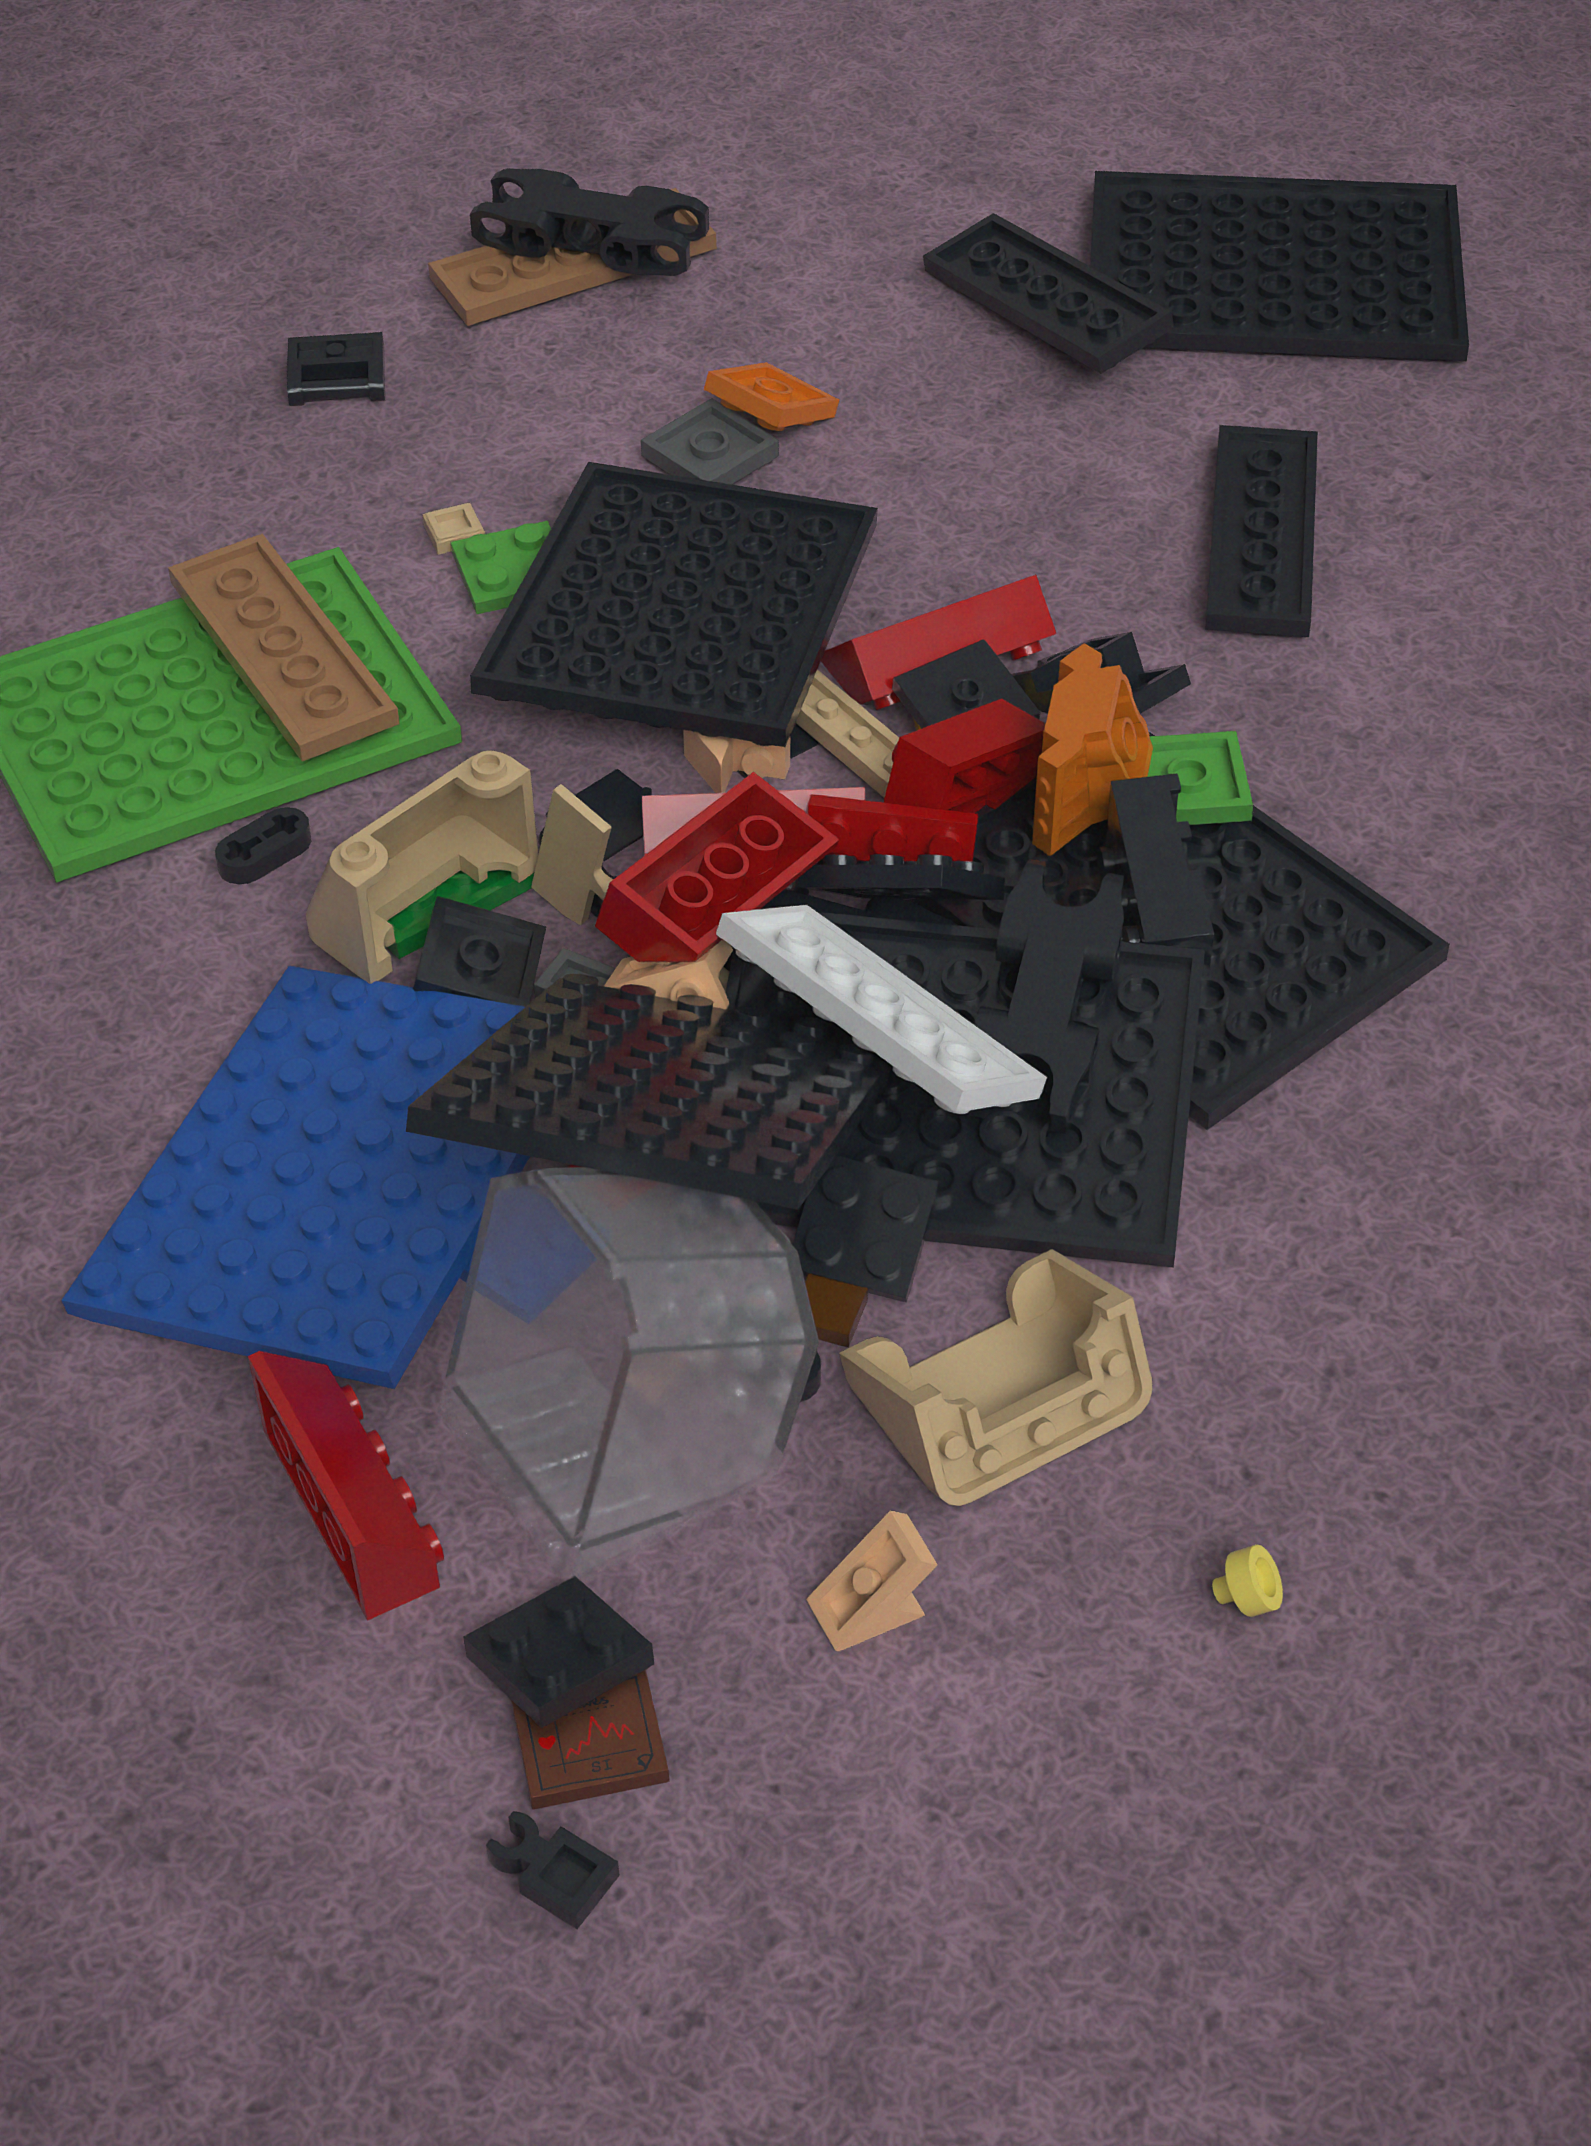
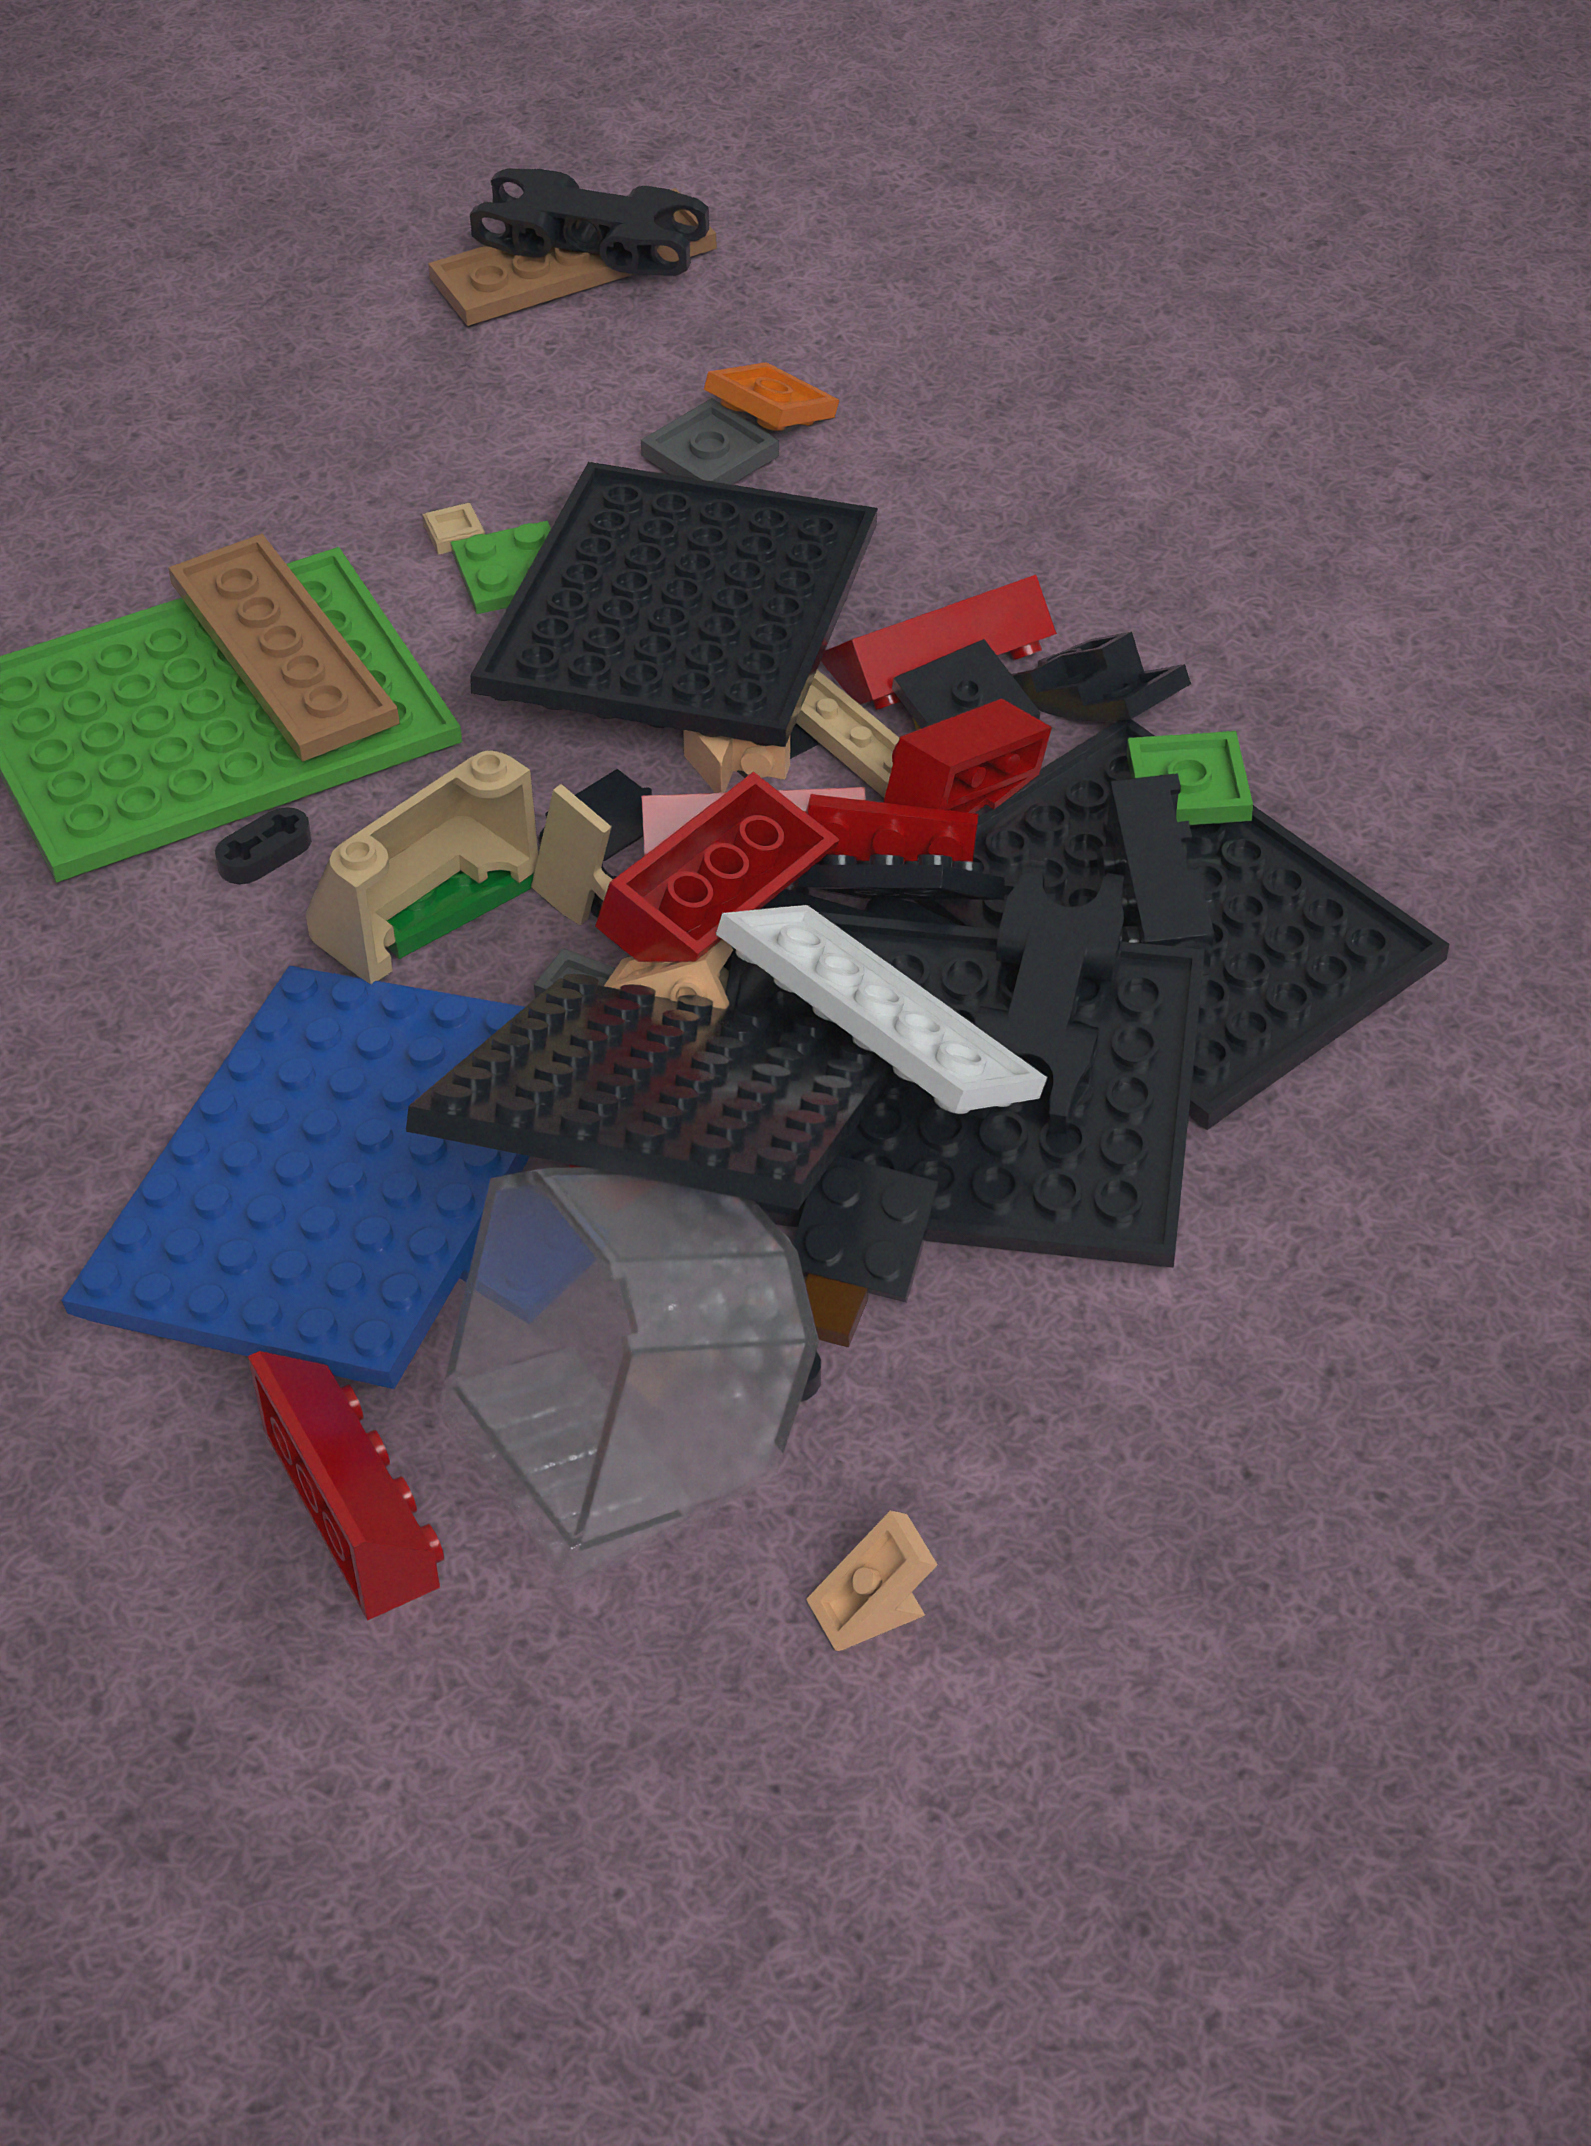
(334, 359): black plate -> none
(479, 954): black plate -> none
(557, 1874): black plate -> none
(558, 1651): black plate -> none
(594, 1749): copper tile -> none
(1016, 1392): tan windscreen -> none
(1048, 293): black plate -> none
(1087, 742): orange slope -> none
(1250, 1582): light yellow tile -> none
(1263, 531): black plate -> none
(1288, 262): black plate -> none

